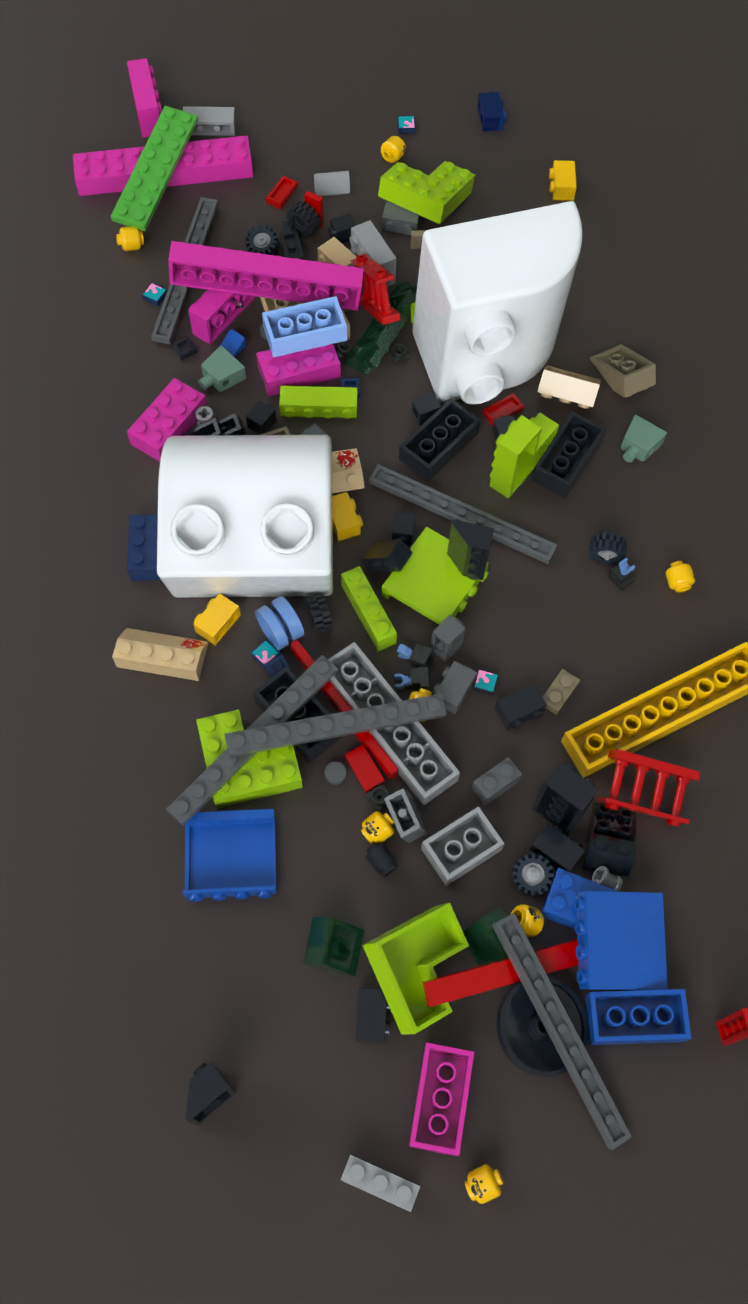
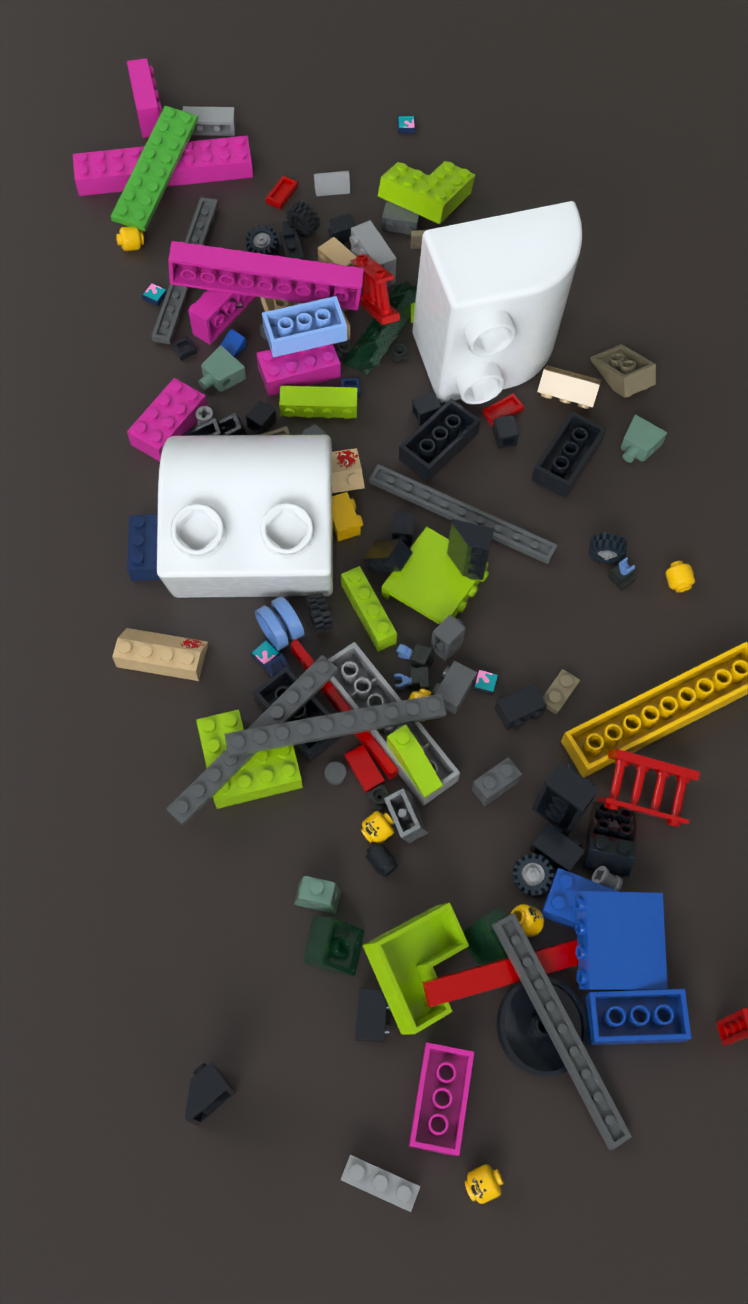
(216, 619): yellow brick -> none
(230, 855): blue panel -> none
(317, 203): red tile -> none
(318, 894): none -> sand green torso
(393, 149): yellow head -> none
(413, 761): none -> lime slope
(462, 846): light grey brick -> none
(491, 111): clear blue brick -> none
(520, 451): lime piece -> none
(563, 180): yellow brick -> none

